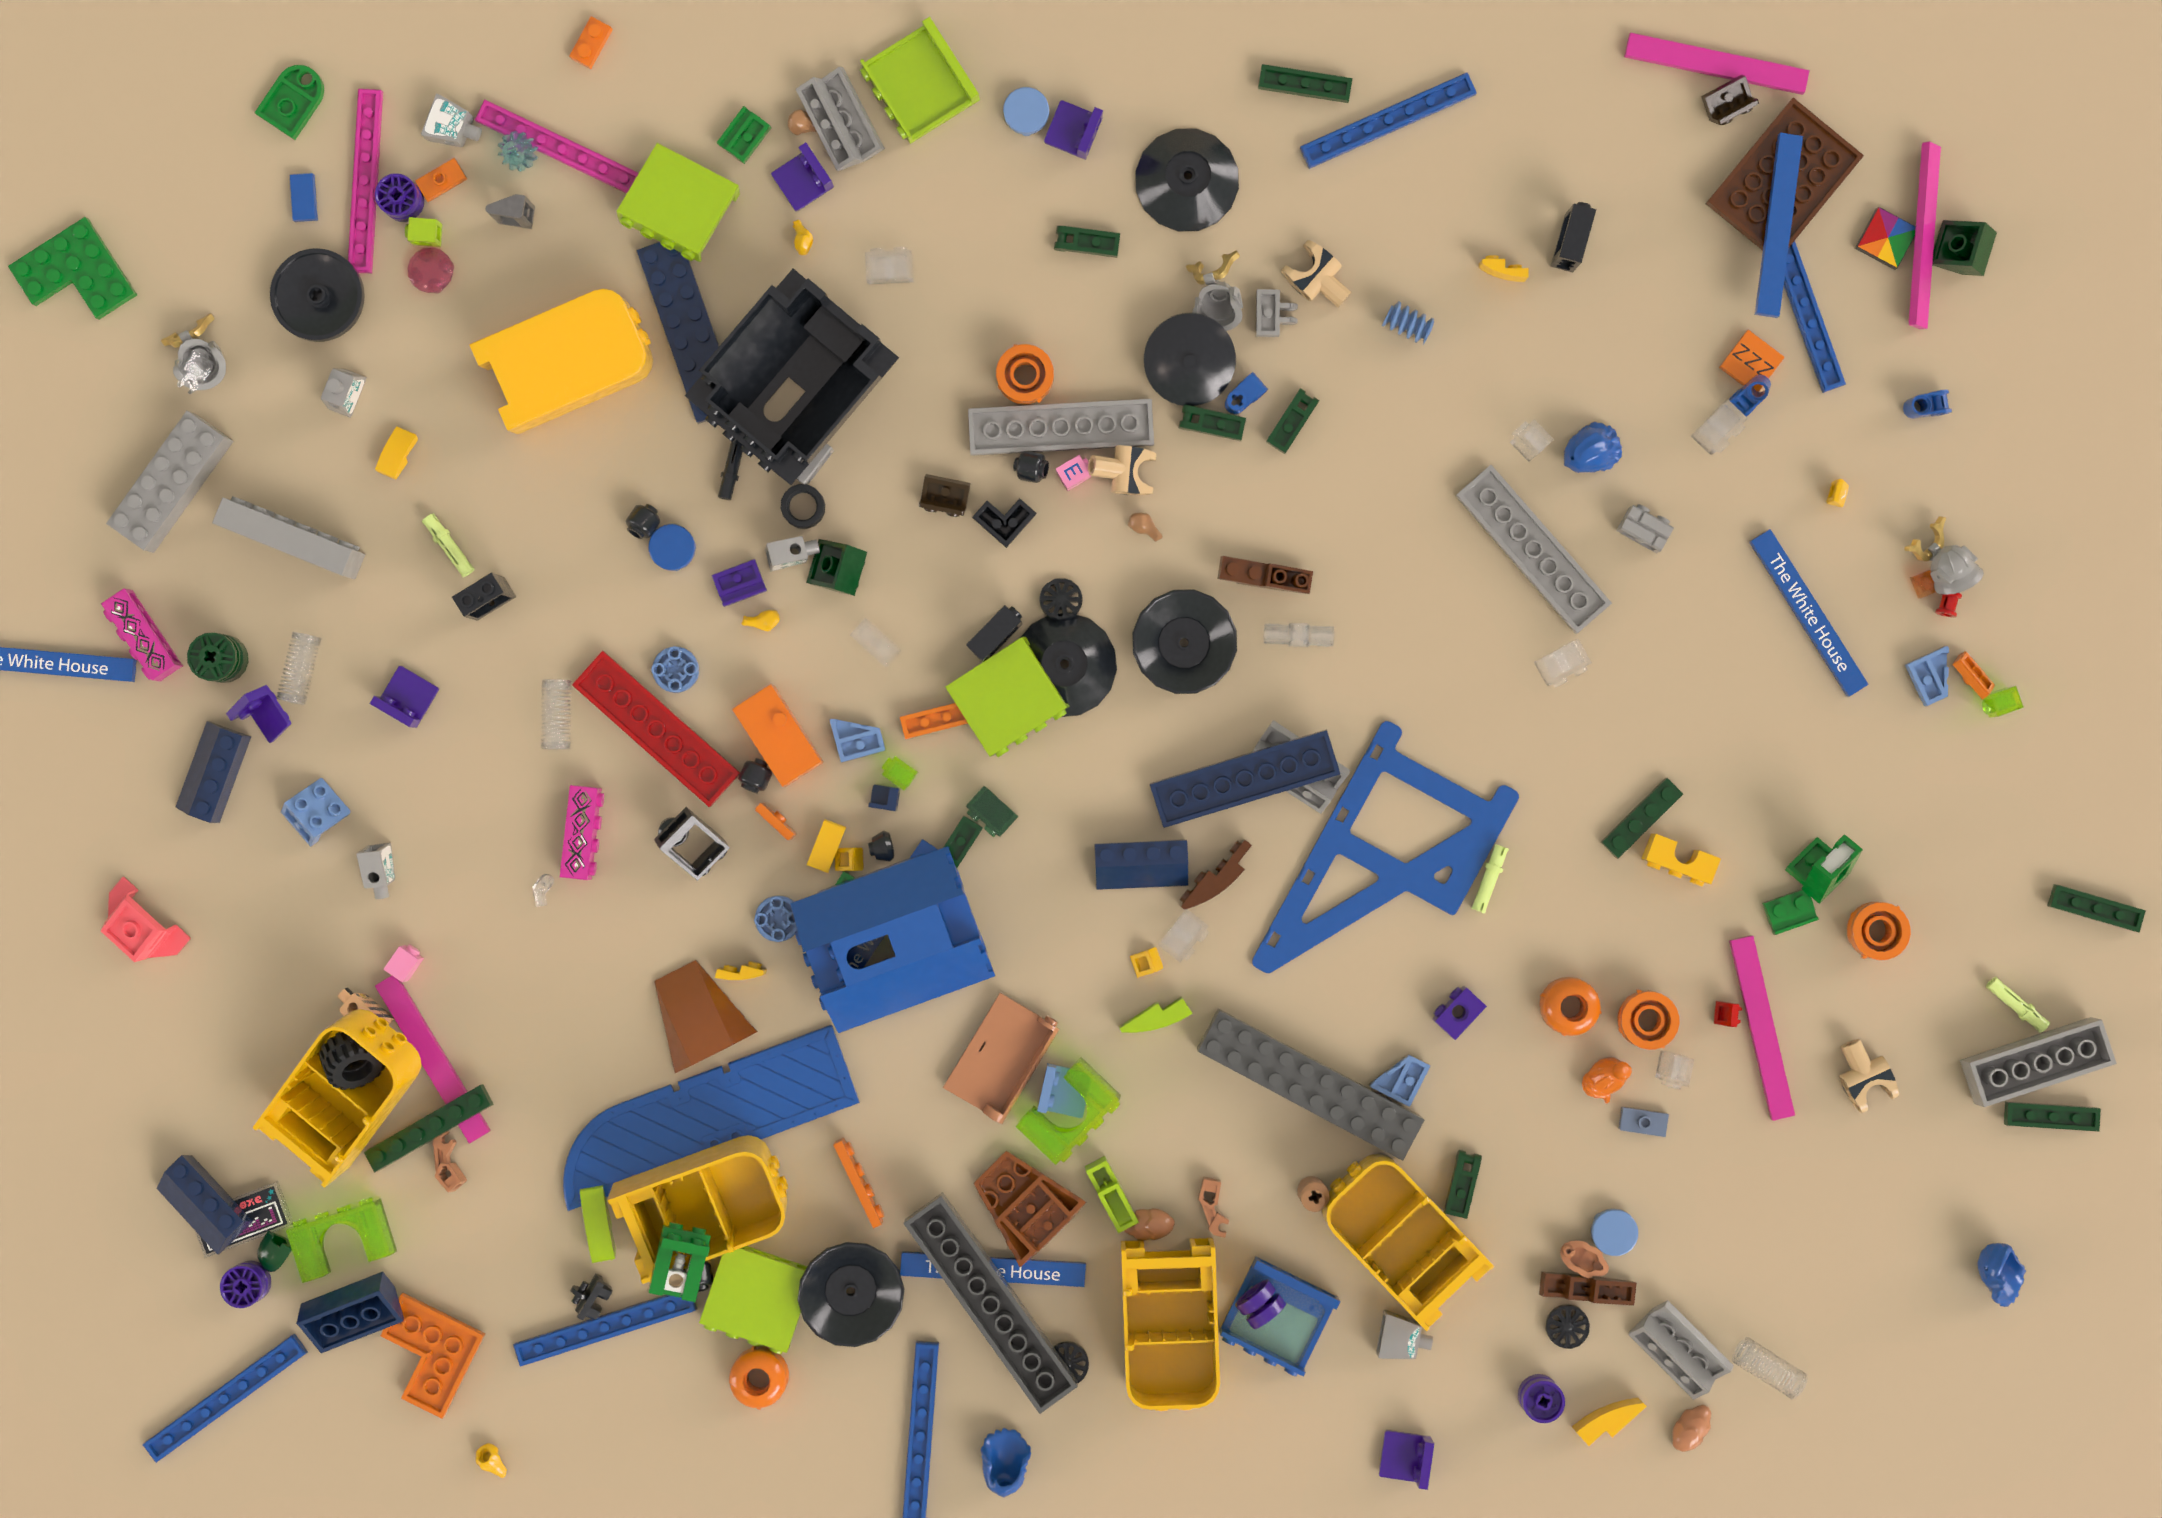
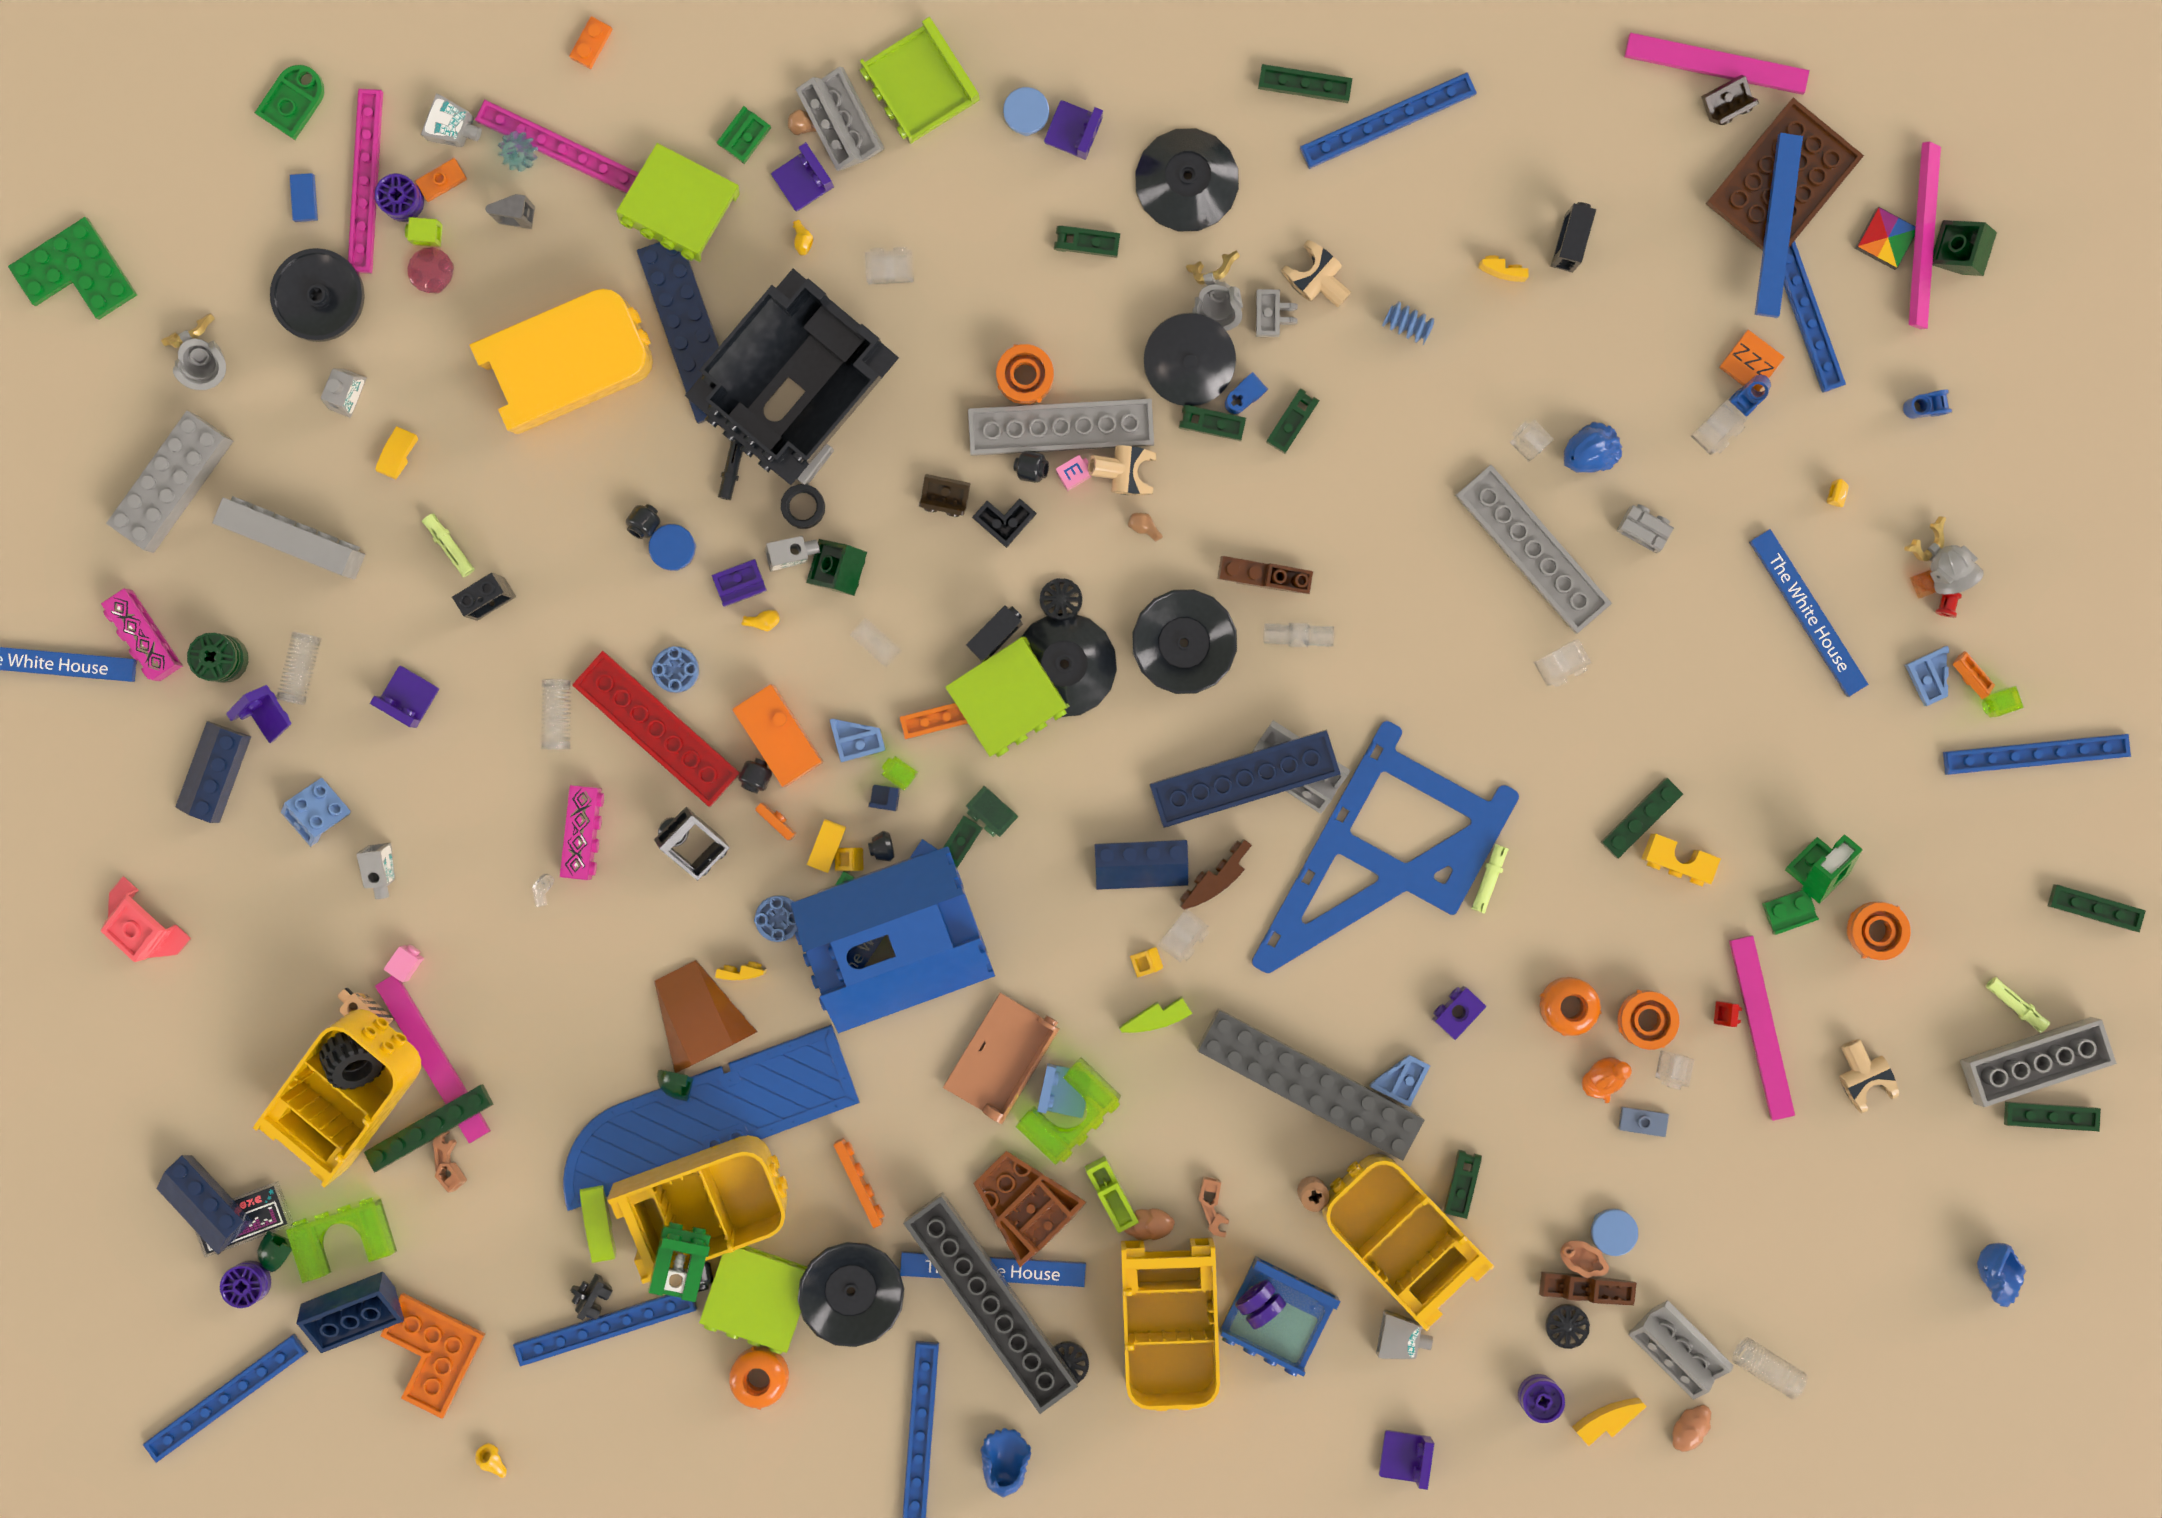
(196, 370): clear plate -> none
(675, 1084): none -> dark green brick
(2036, 754): none -> blue tile

